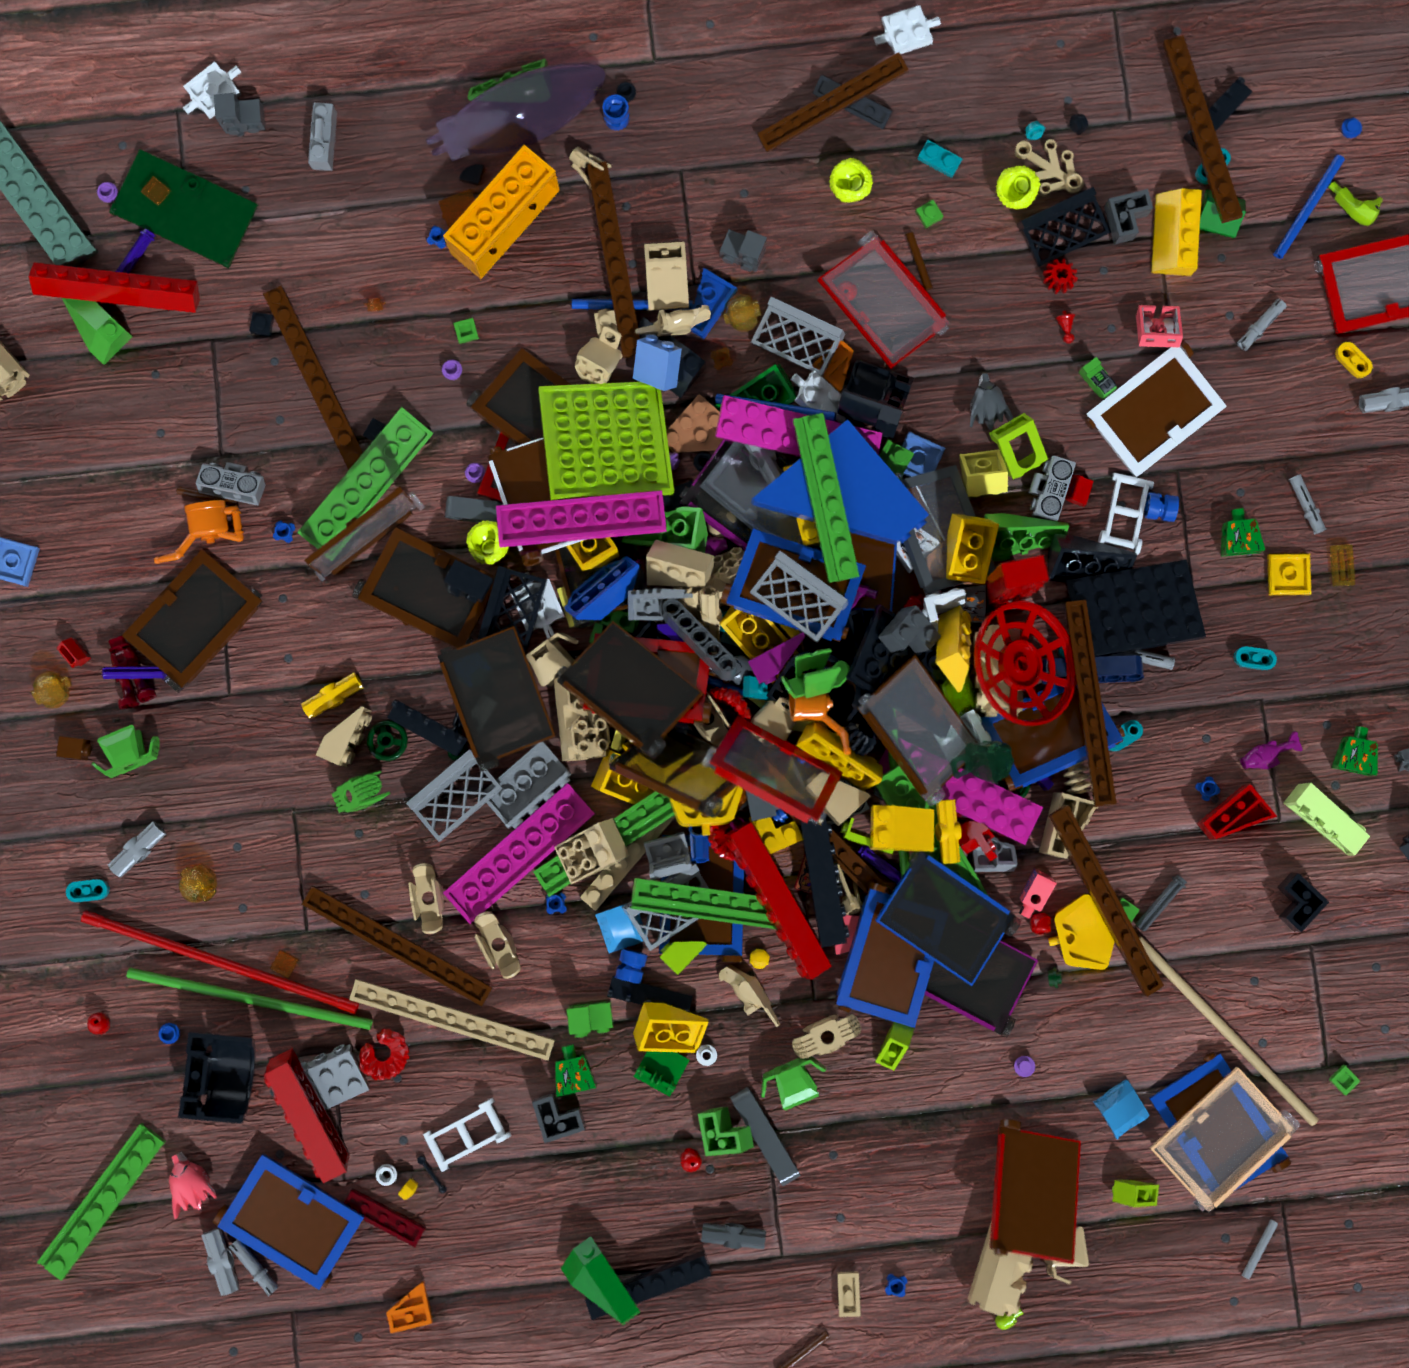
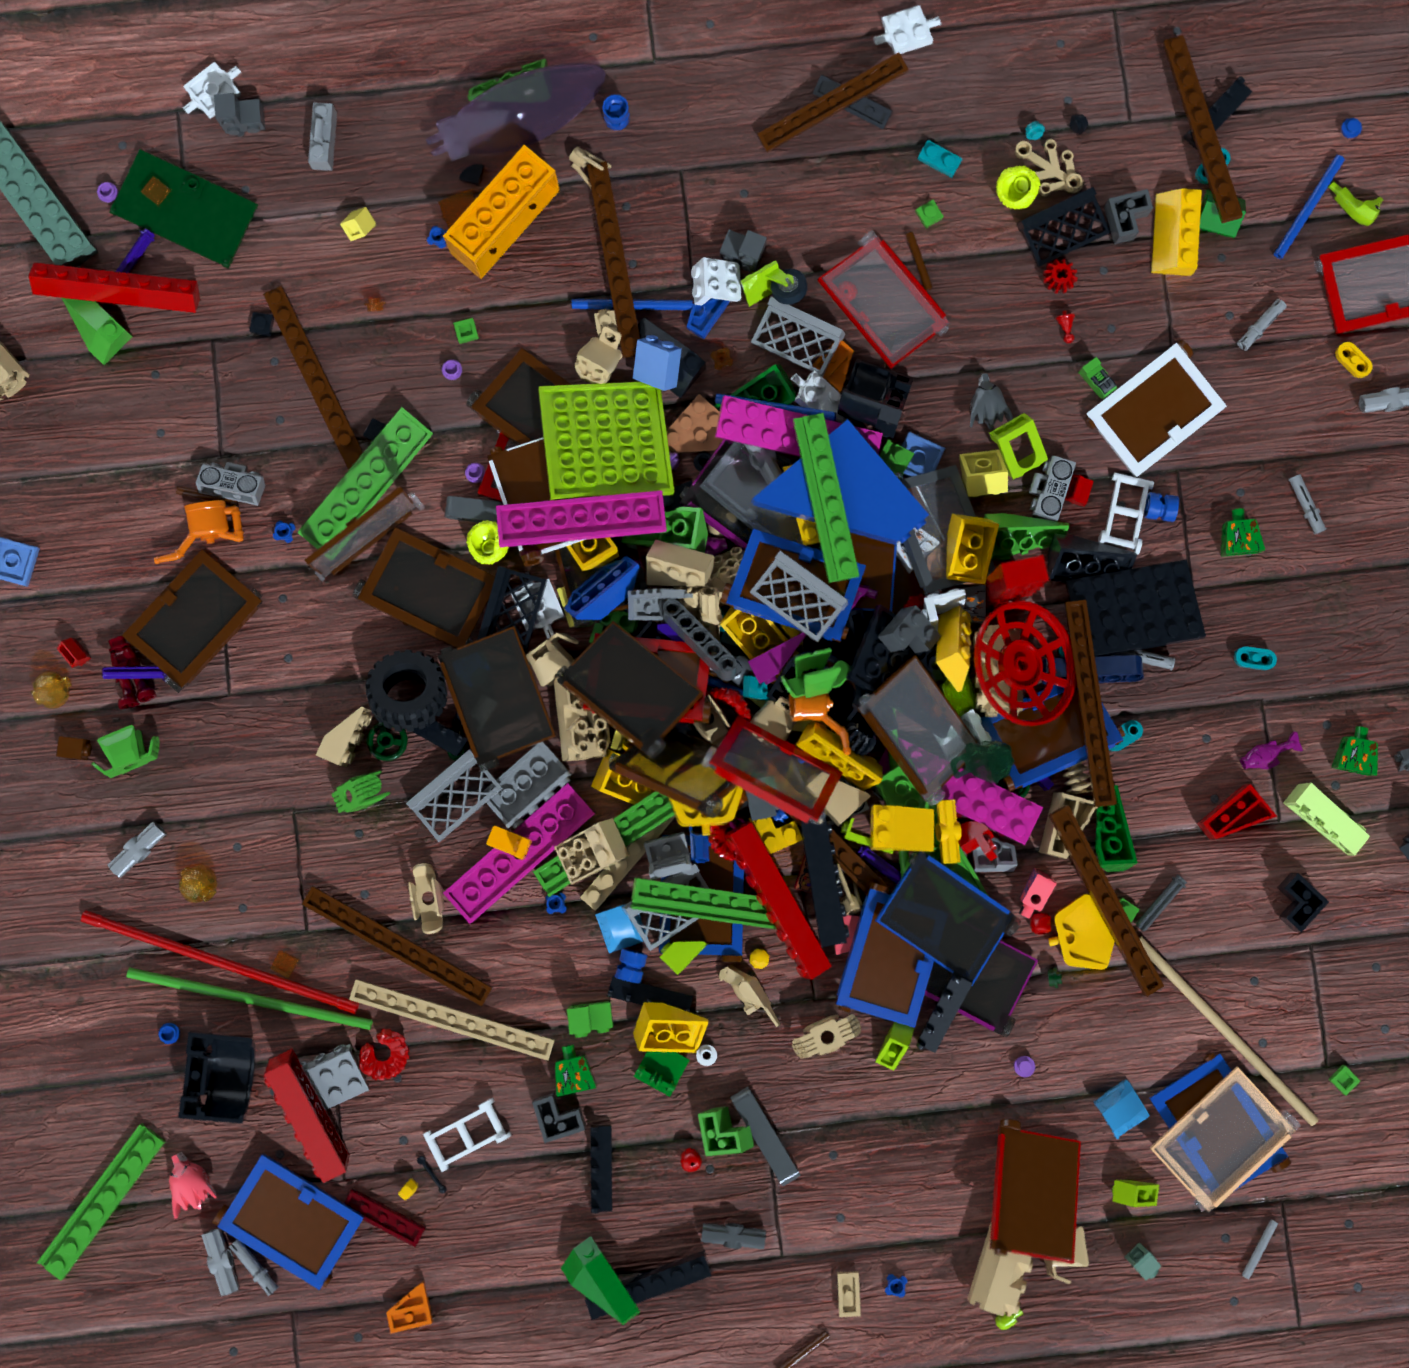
(88, 889): teal plate -> none
(103, 1023): red piece -> none
(332, 695): yellow piece -> none
(358, 224): none -> light yellow panel
(383, 1180): white plate -> none
(400, 668): none -> black tyre
(467, 581): black brick -> none
(506, 958): tan piece -> none
(509, 842): none -> light orange bracket
(601, 1168): none -> black hinge
(626, 90): black plate -> none
(666, 276): tan slope -> none
(677, 322): tan animal -> none
(716, 280): none -> white bracket
(742, 312): clear yellow plant -> none
(785, 285): none -> plate
(793, 1083): bright green piece -> none
(850, 180): neon yellow hair -> none
(944, 1012): none -> black hinge
(1113, 838): none -> green wedge
(1143, 1262): none -> sand green slope
(1168, 322): coral piece -> none
(1213, 788): blue plate -> none
(1289, 574): yellow tile -> none
(1334, 565): clear yellow tile -> none

